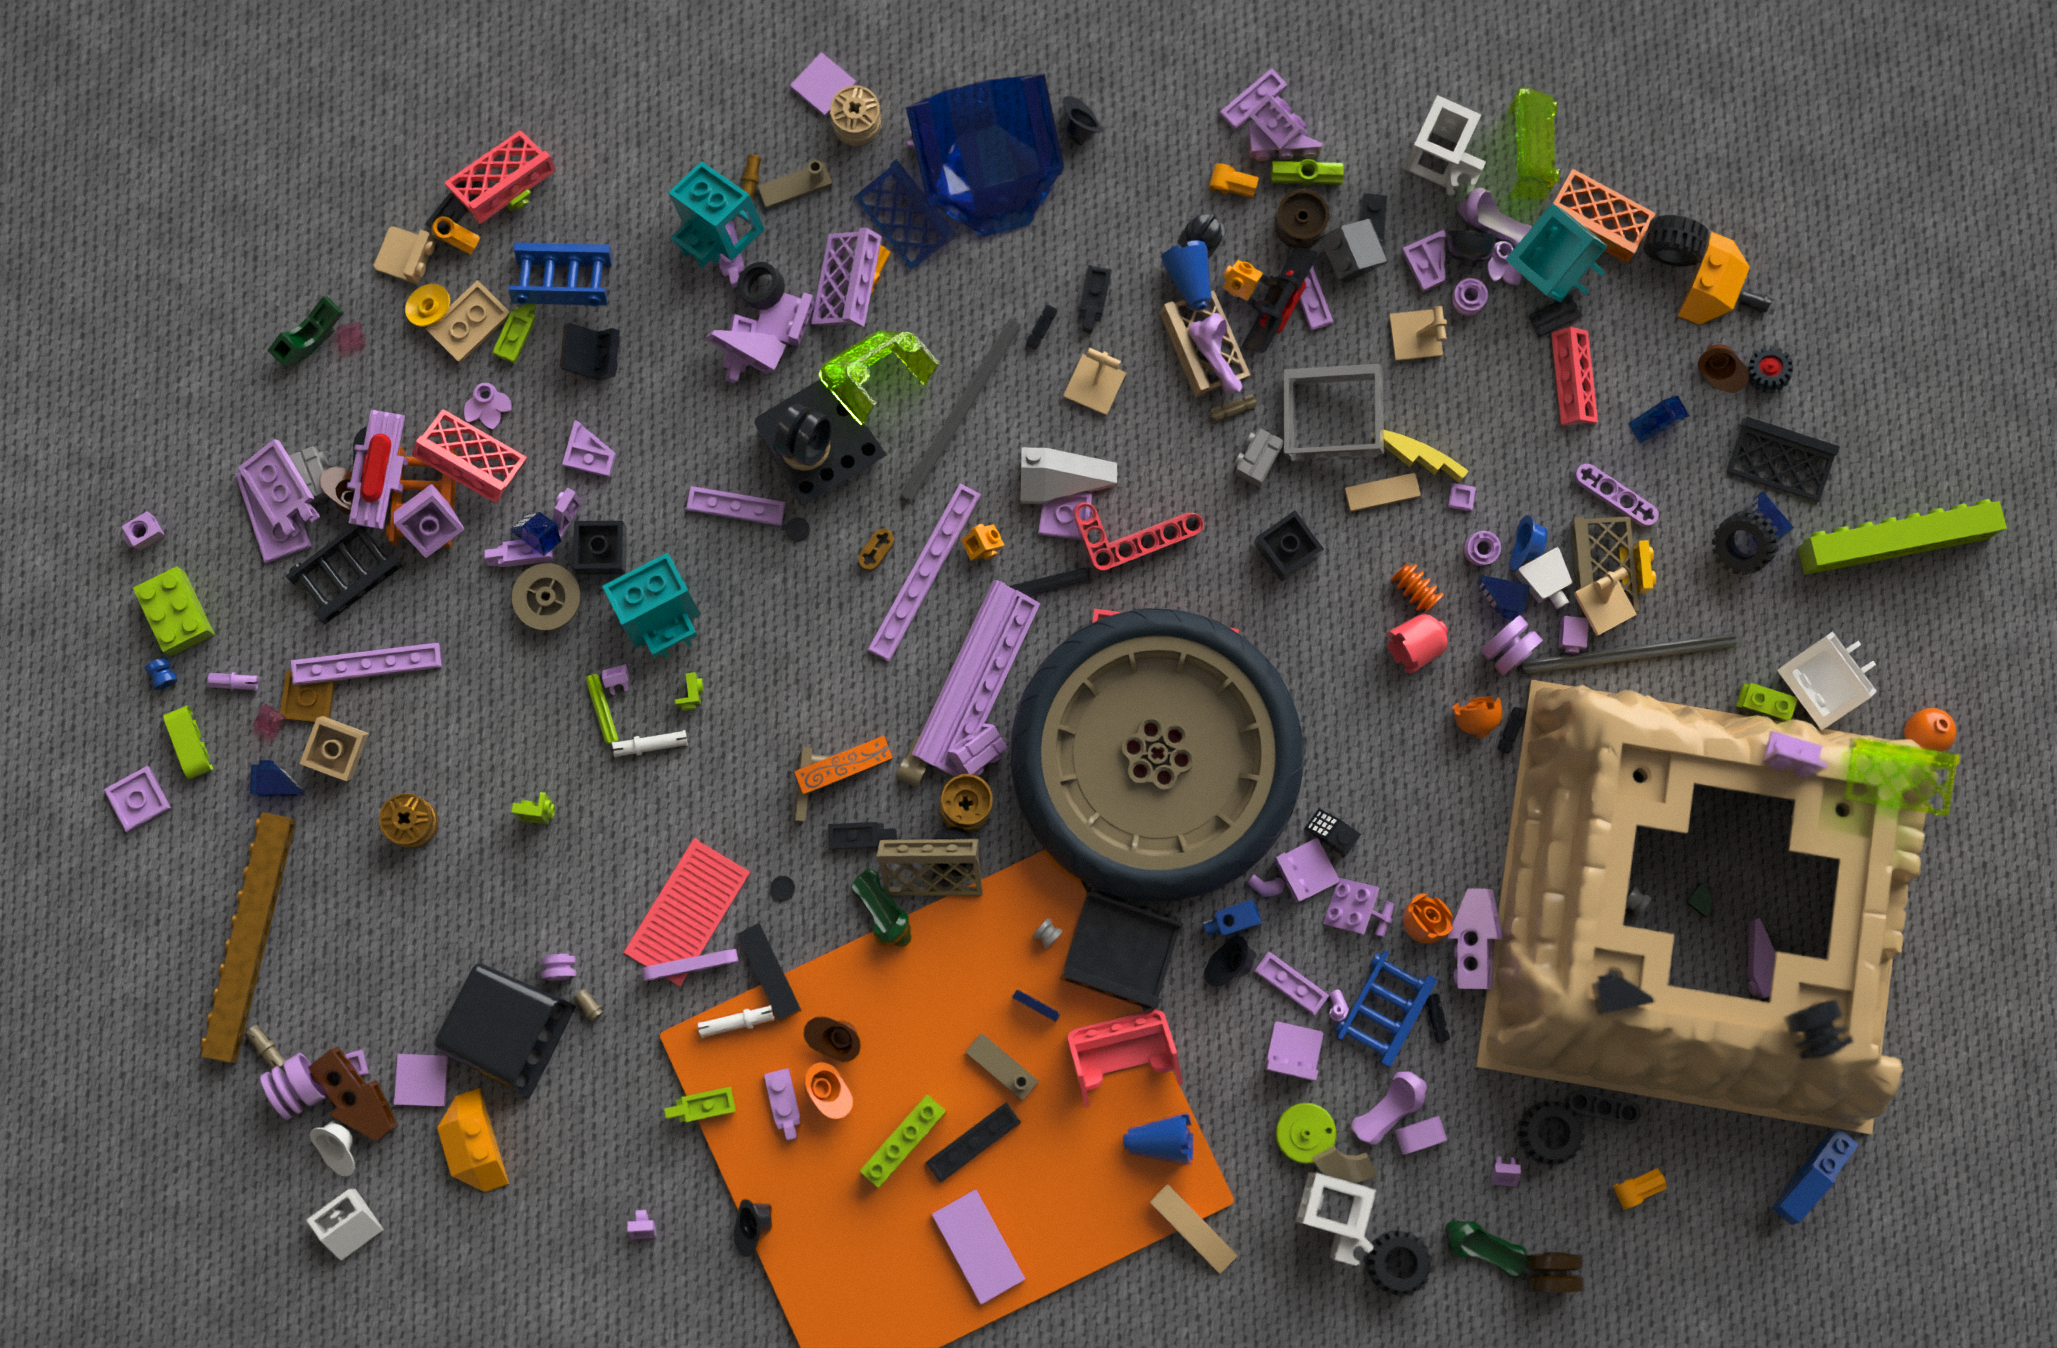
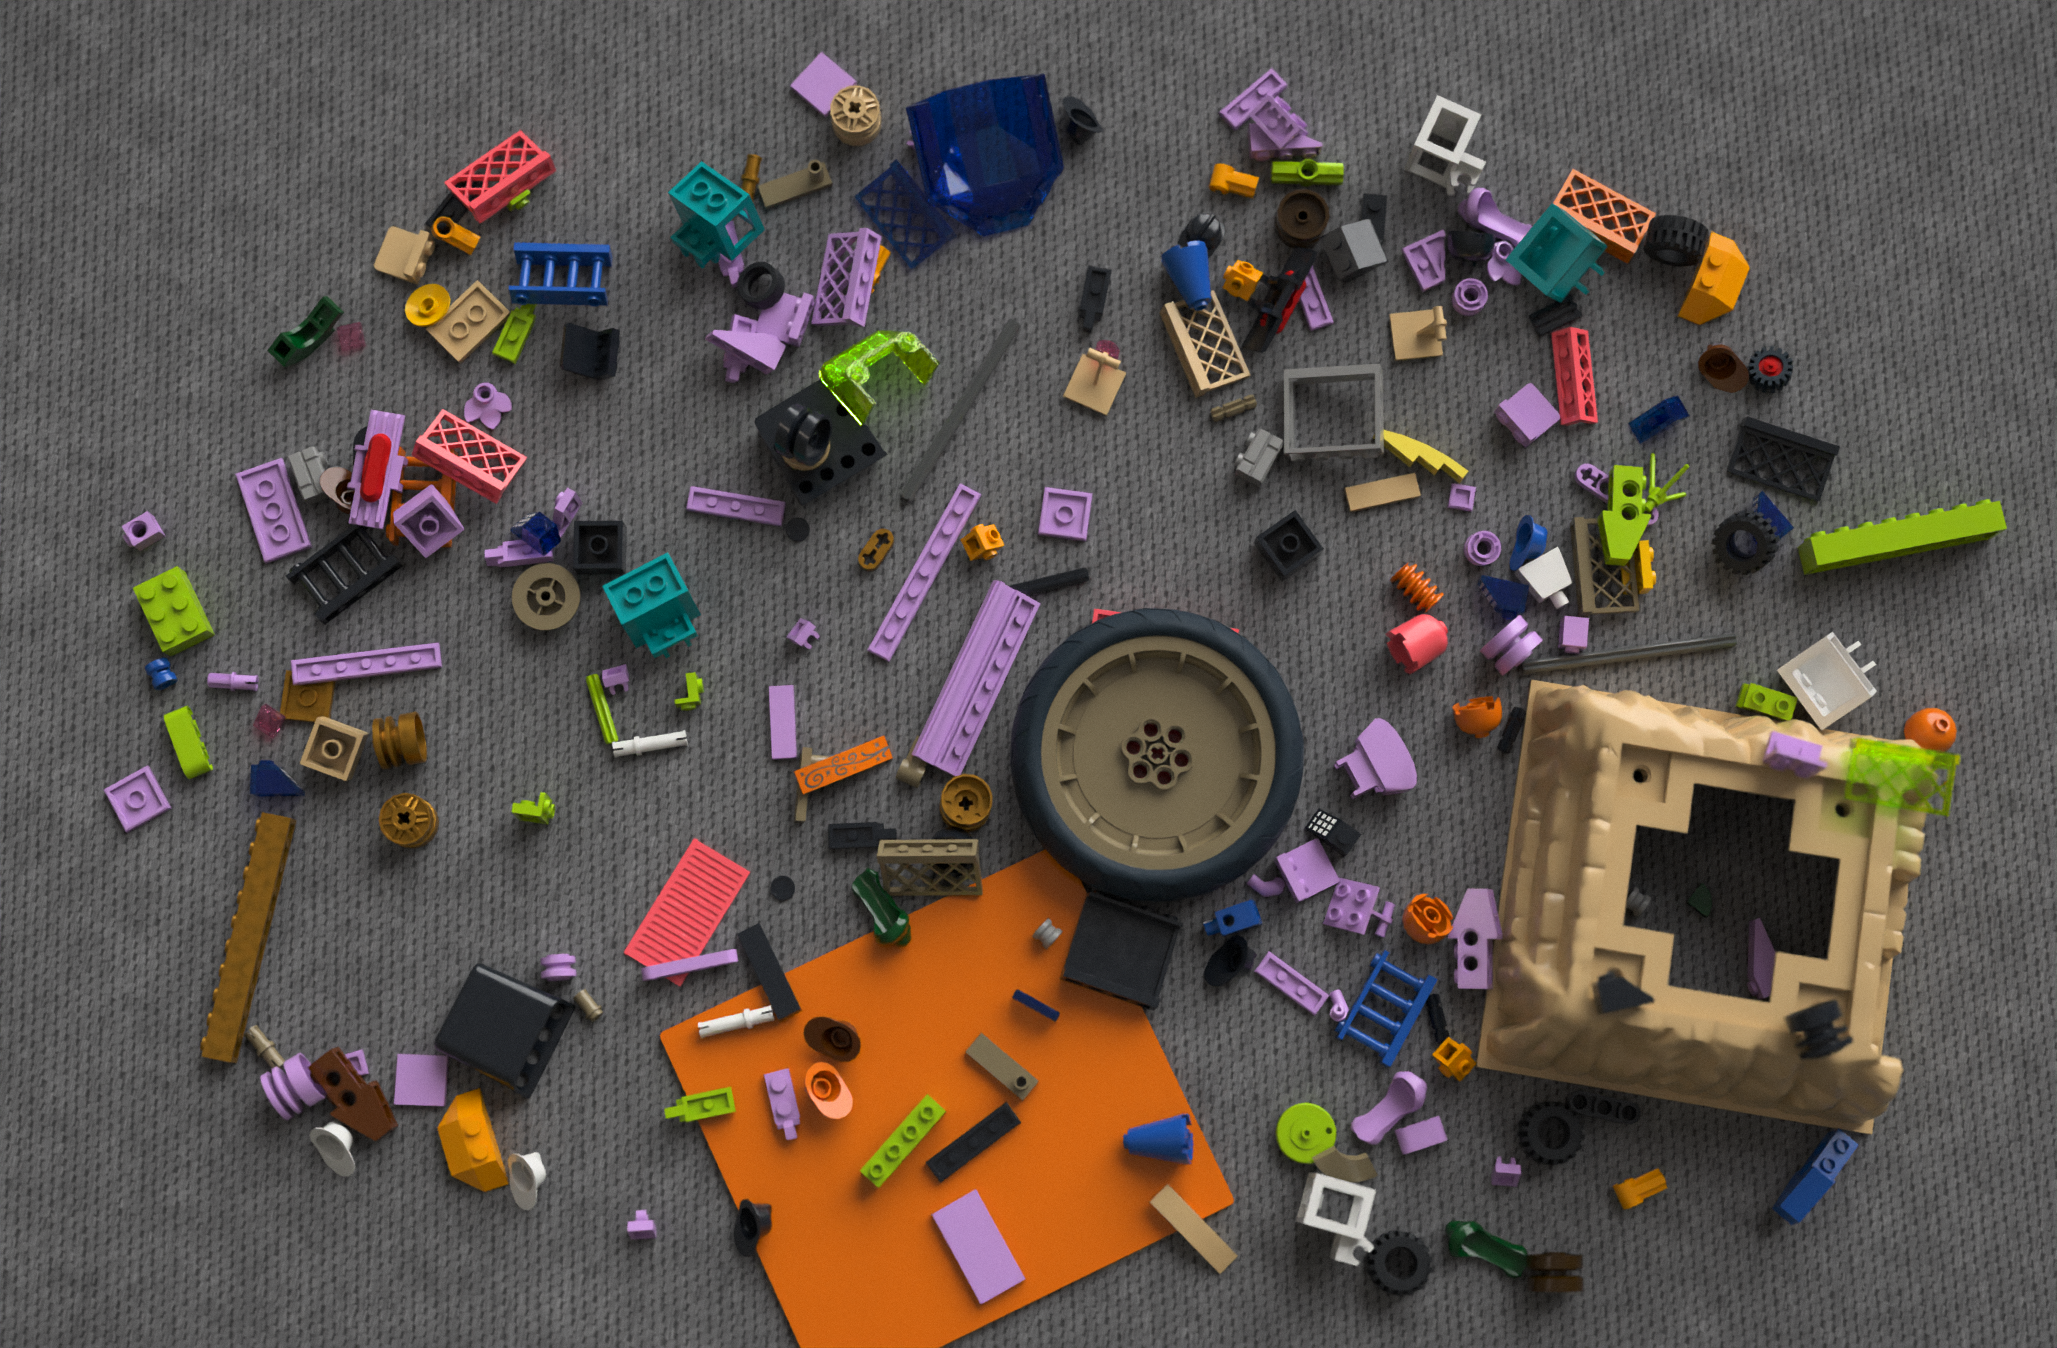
(279, 487): lavender tile -> none
(345, 1224): white slope -> none
(394, 741): none -> pearl gold wheel
(525, 1177): none -> white piece
(588, 453): lavender wing -> none
(782, 722): none -> lavender tile
(801, 632): none -> lavender tile
(978, 750): lavender brick -> none
(1041, 327): black axle -> none
(1057, 474): light grey wedge -> none
(1109, 347): none -> clear pink tile
(1122, 1045): coral windscreen -> none
(1133, 540): coral beam -> none
(1208, 339): lavender hair -> none
(1294, 1051): lavender bracket -> none
(1379, 762): none -> lavender piece
(1454, 1059): none -> light orange brick
(1527, 414): none -> lavender bracket
(1534, 143): clear neon green windscreen -> none
(1605, 602): tan plate -> none
(1617, 534): none -> lime brick
(1658, 495): none -> lime plant
(1755, 301): black pin -> none

